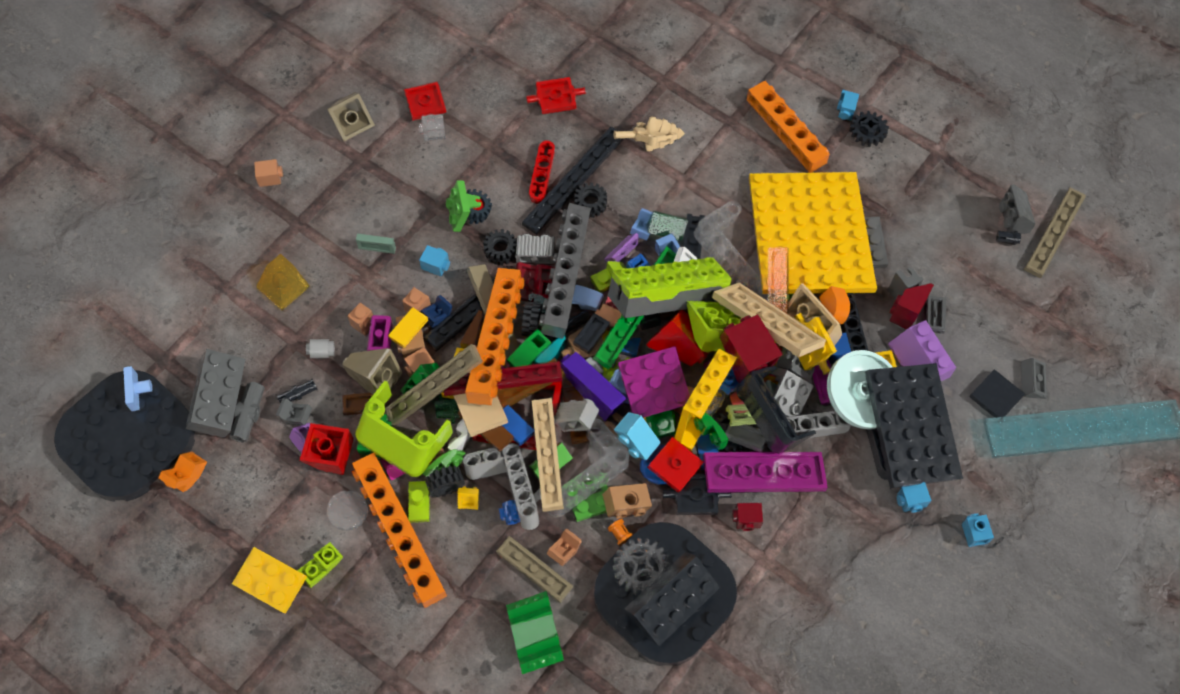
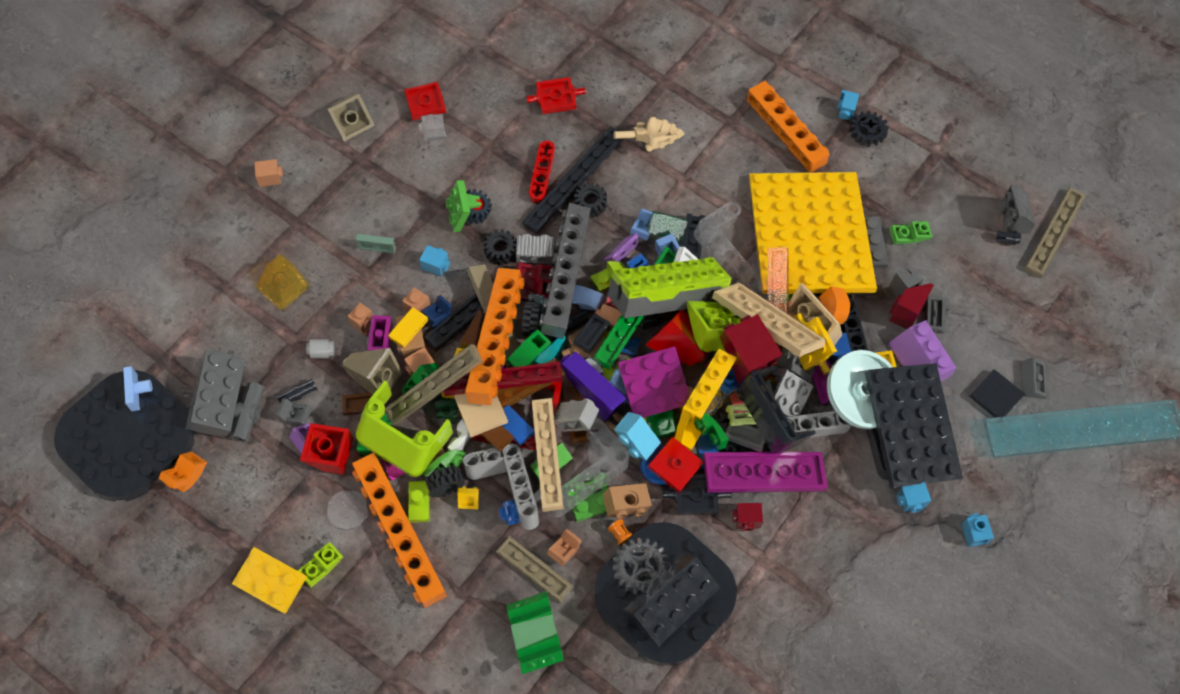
(912, 233): none -> bright green slope

